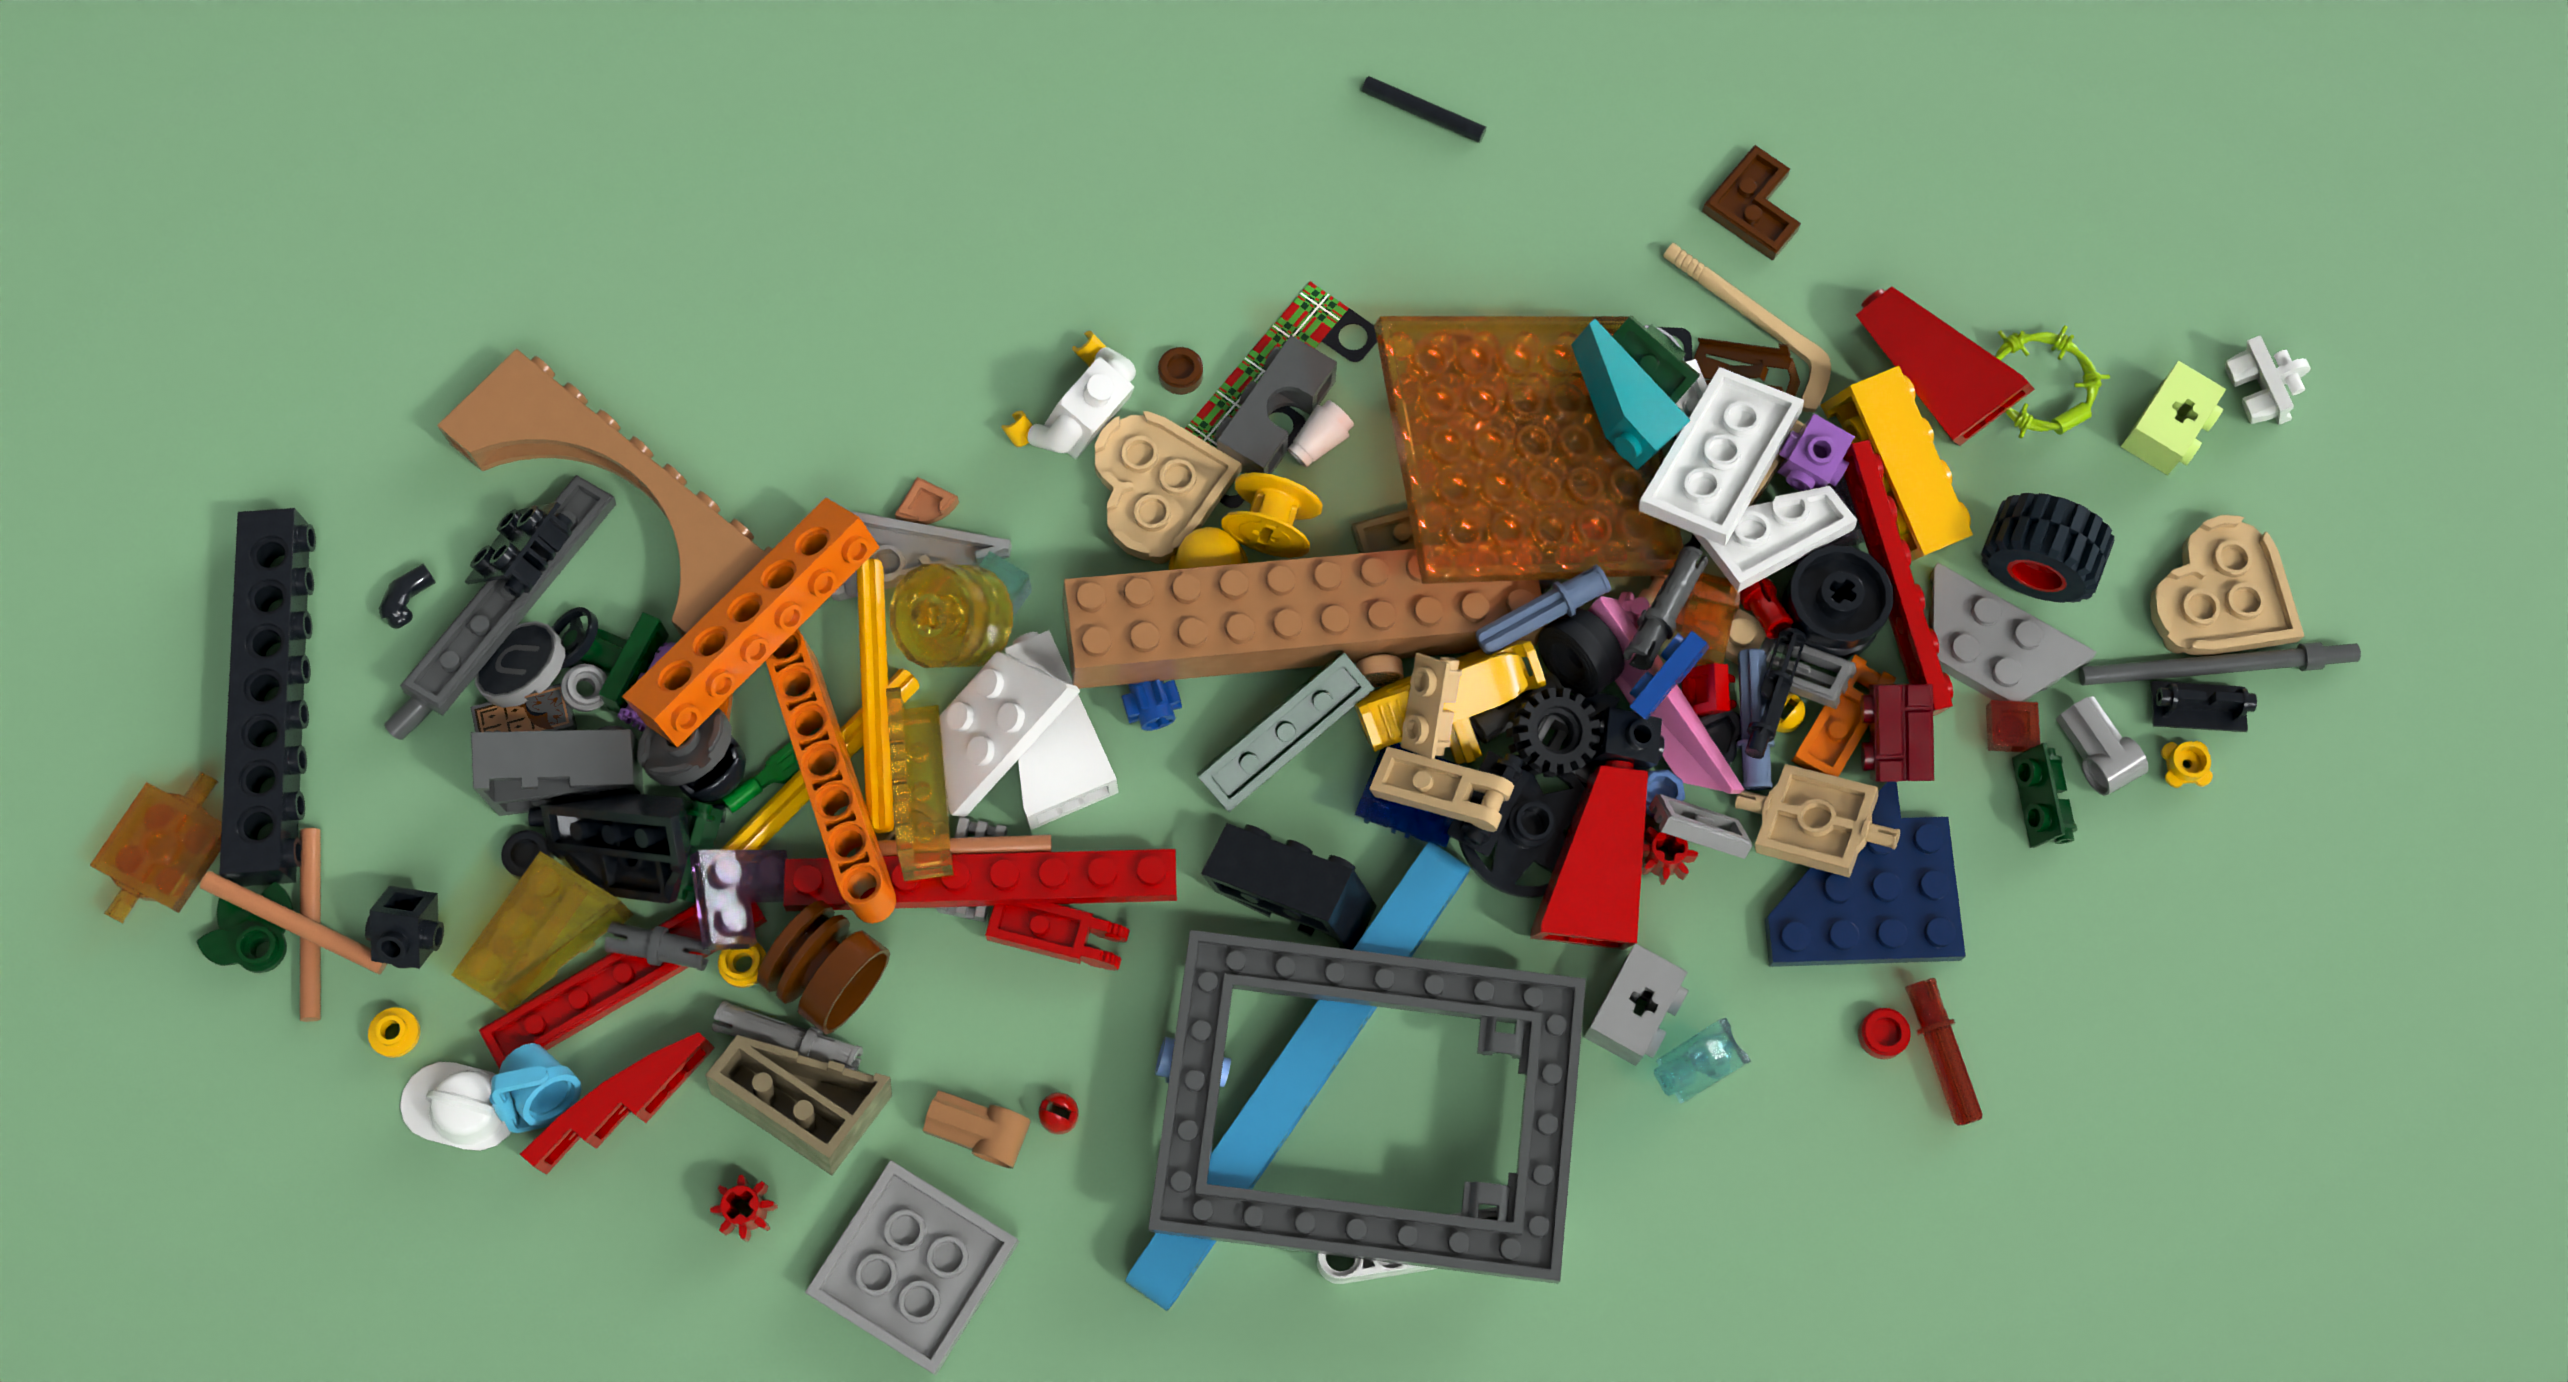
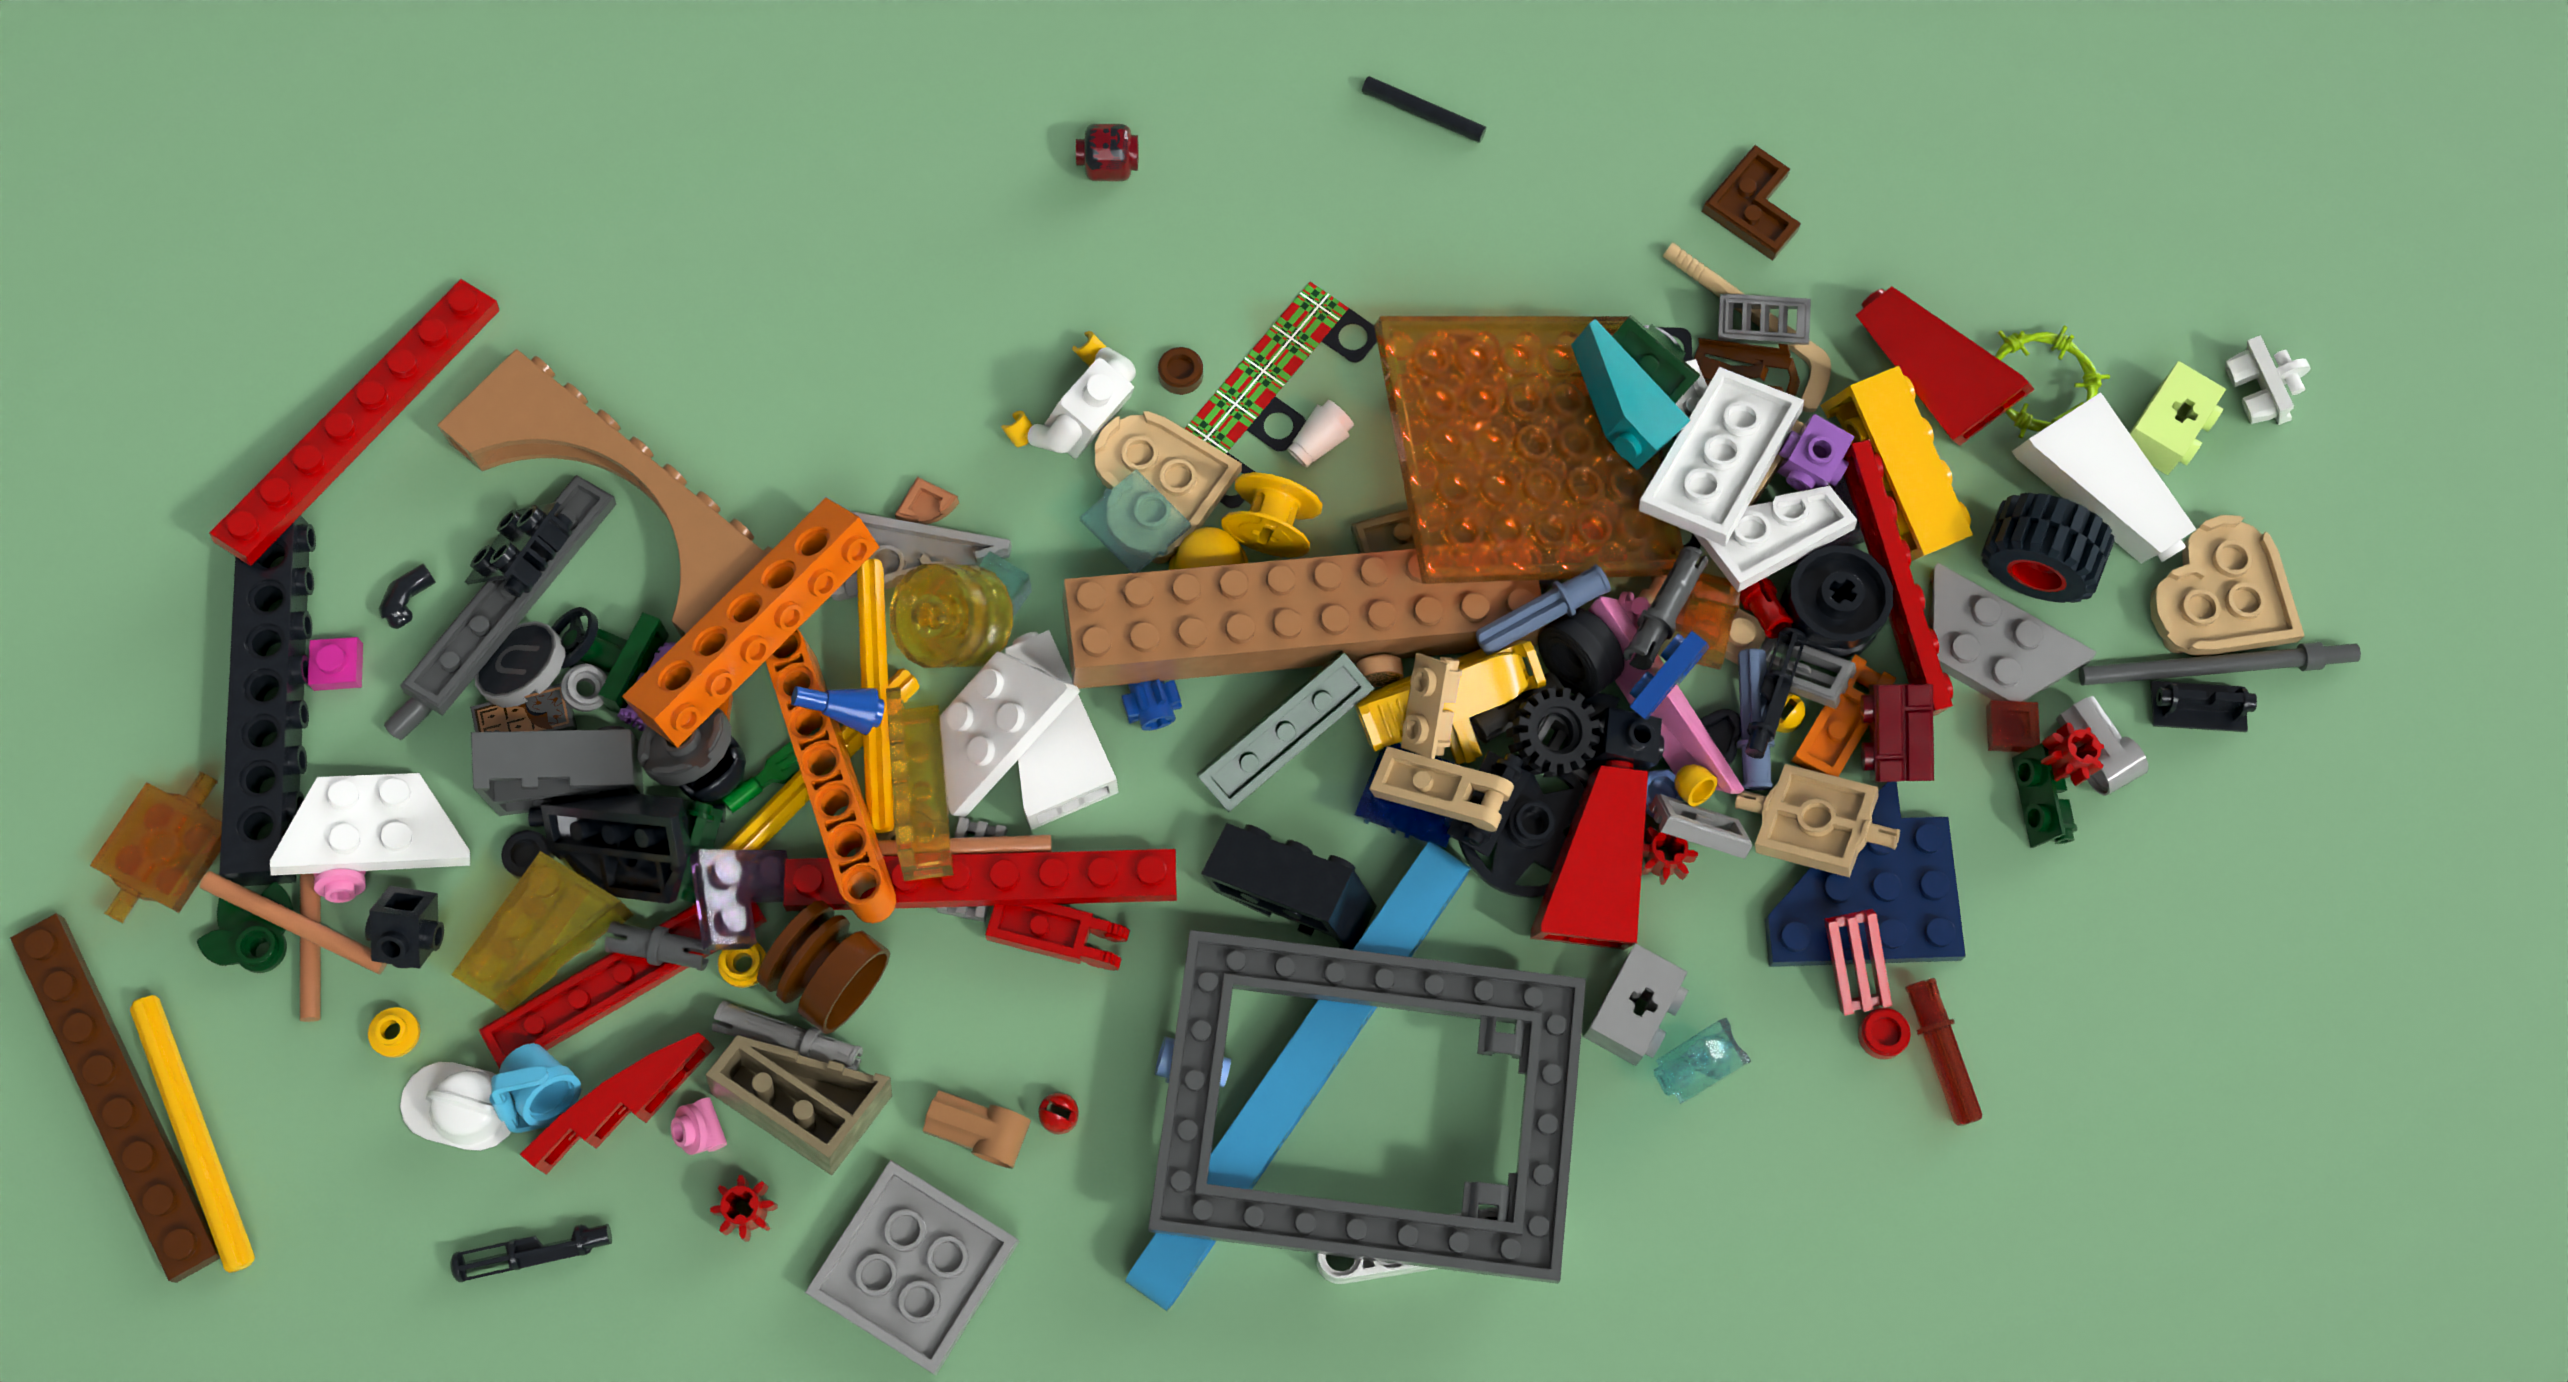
(116, 1098): none -> reddish brown plate
(192, 1134): none -> yellow axle
(335, 663): none -> dark pink plate
(339, 884): none -> bright pink plate
(354, 423): none -> red plate
(369, 827): none -> white wing
(531, 1252): none -> black piece
(697, 1128): none -> bright pink plate
(852, 707): none -> blue cone
(1108, 152): none -> dark red head
(1135, 522): none -> clear light blue piece
(1293, 378): dark grey arch -> none
(1695, 784): none -> yellow hinge
(1708, 689): red tile -> none
(1765, 303): none -> flat silver slope
(1865, 1000): none -> tile
(2073, 753): none -> red gear
(2101, 467): none -> white slope
(2196, 754): yellow plate -> none

